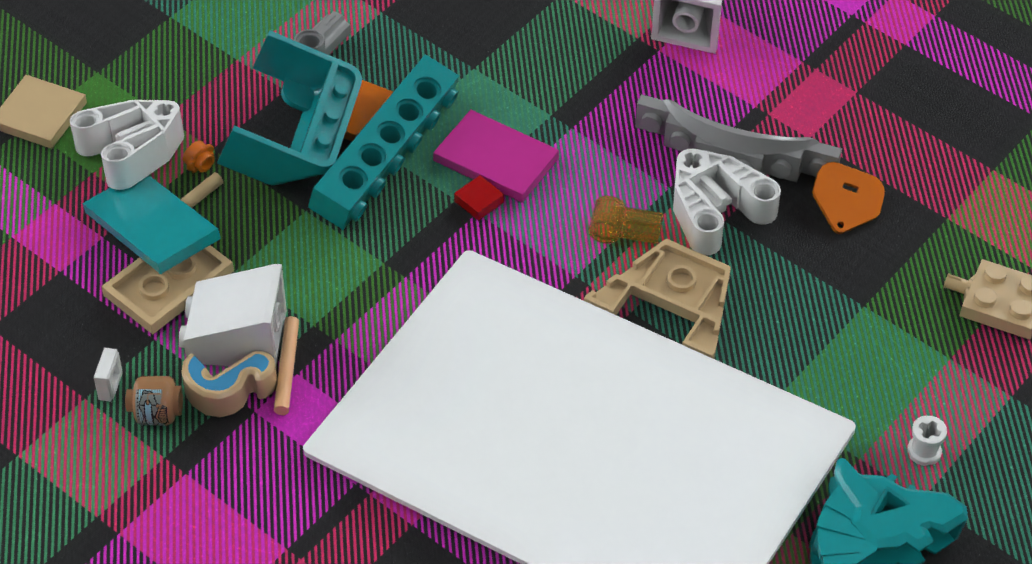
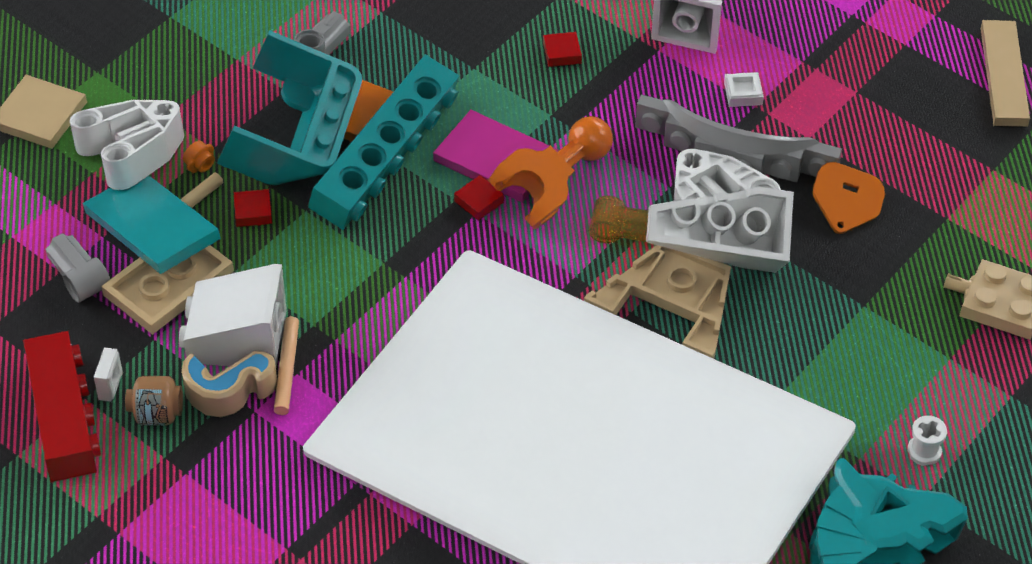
(60, 406): none -> red brick
(80, 272): none -> light grey piece
(252, 208): none -> red tile
(547, 171): none -> orange piece
(562, 49): none -> red tile
(733, 228): none -> white wedge
(743, 89): none -> white tile
(1004, 73): none -> tan tile

